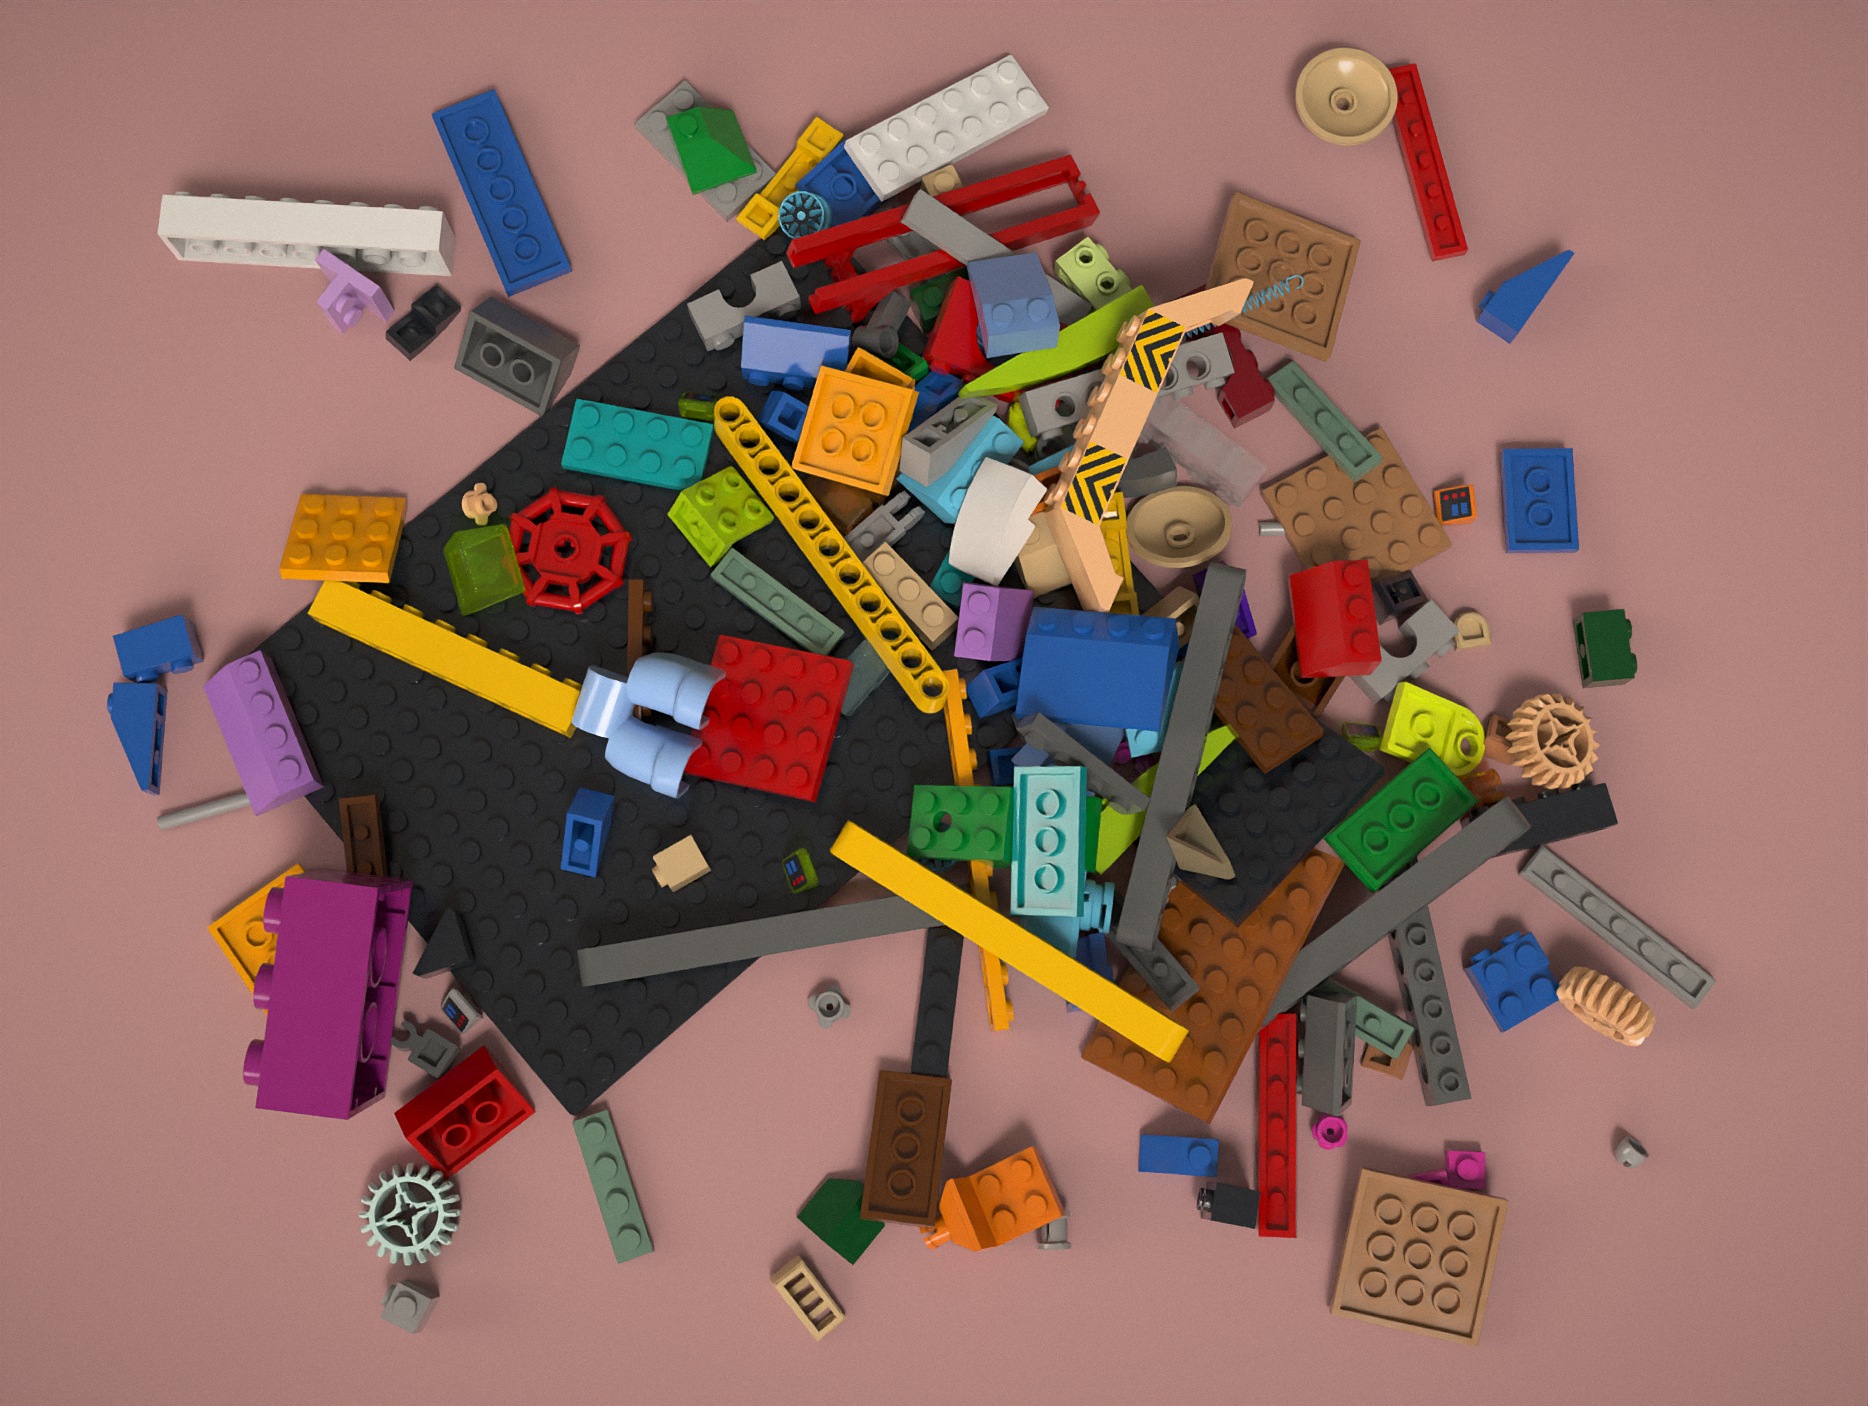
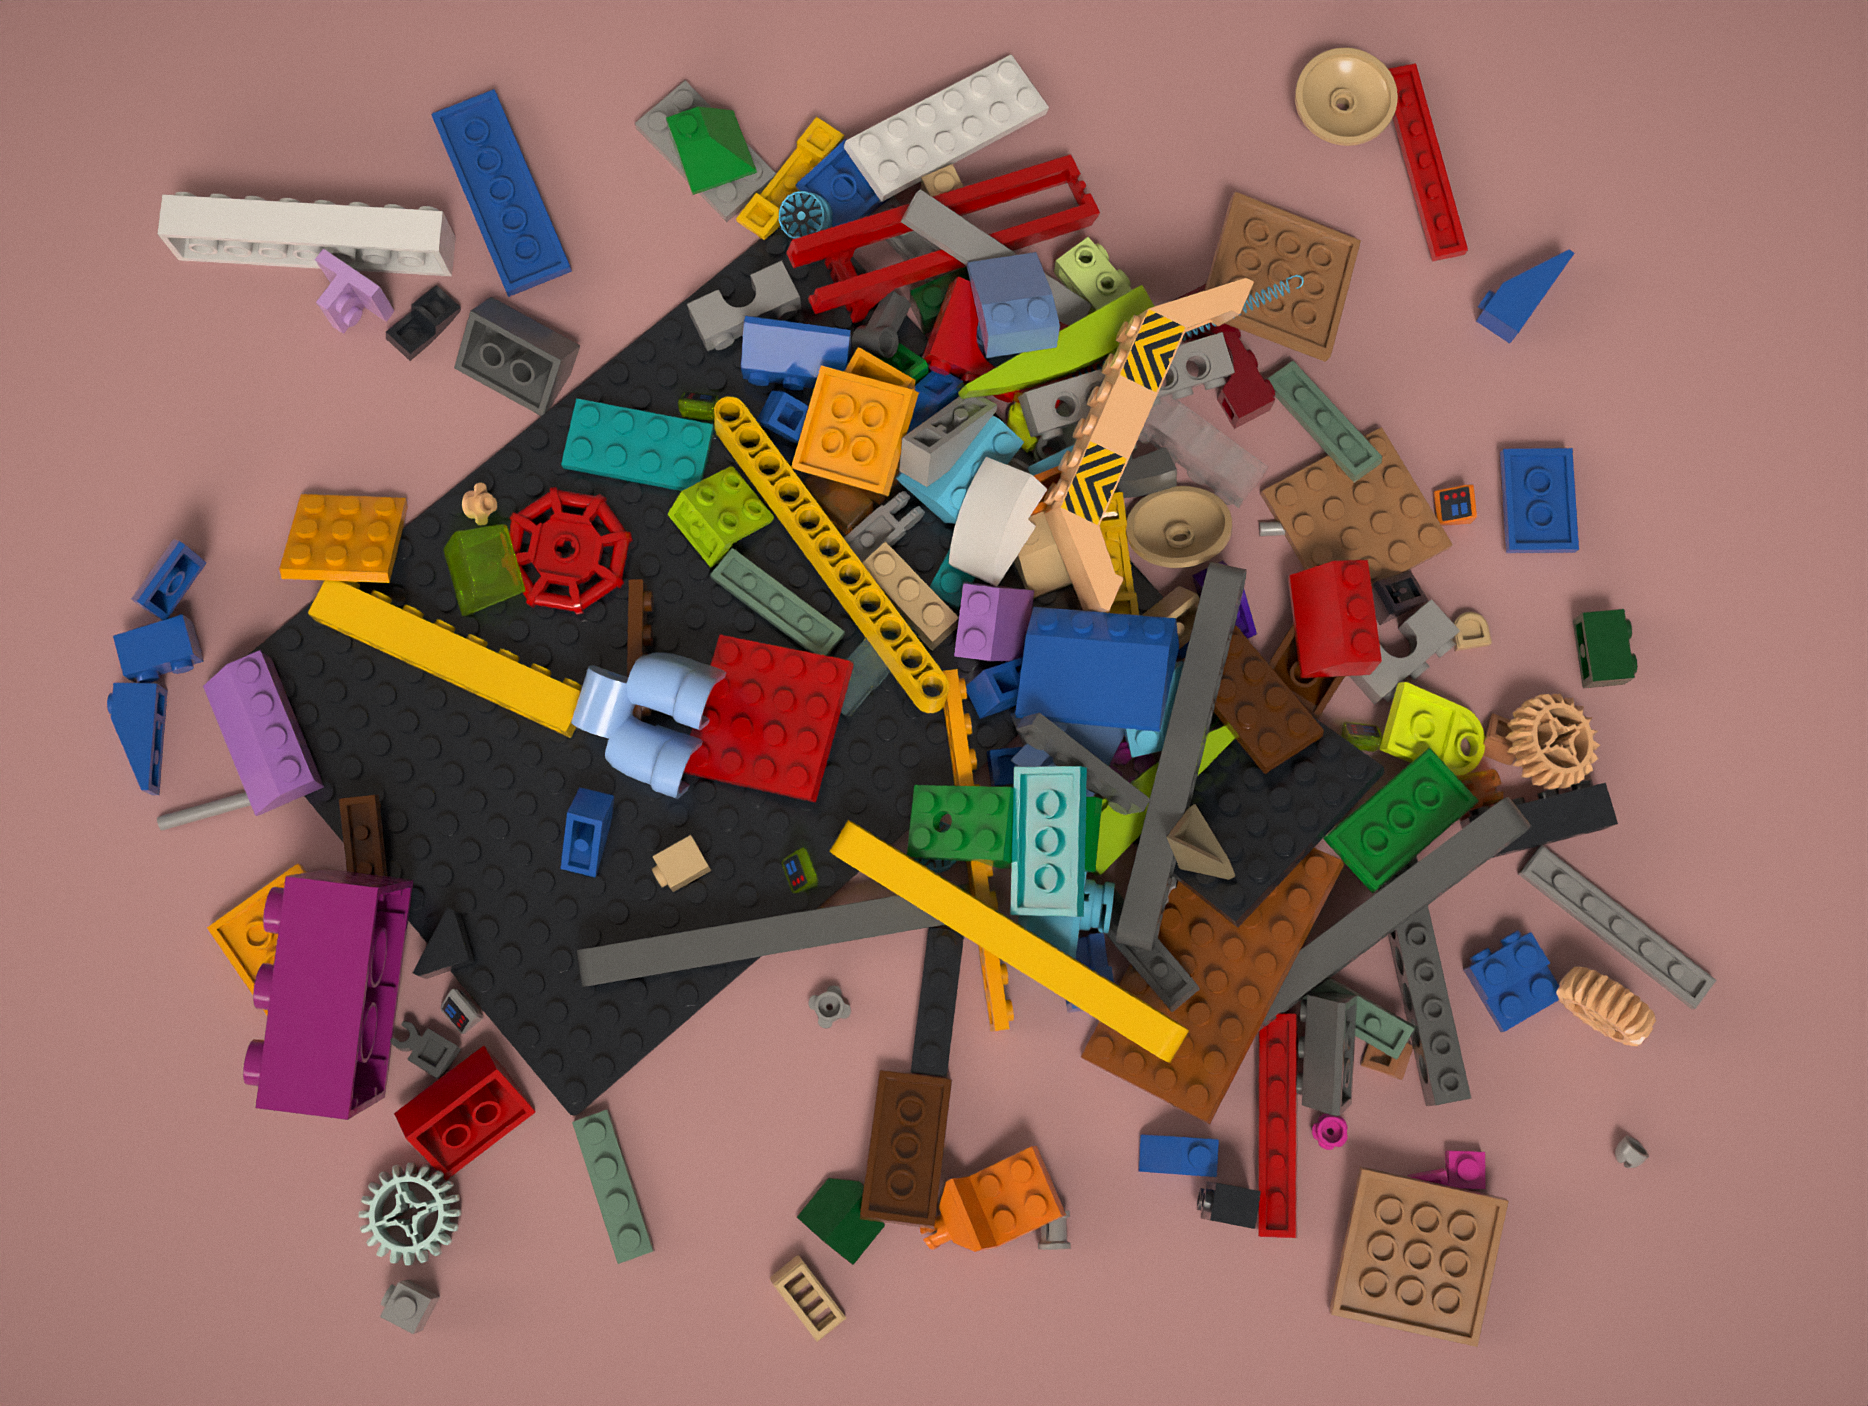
(169, 580): none -> blue slope

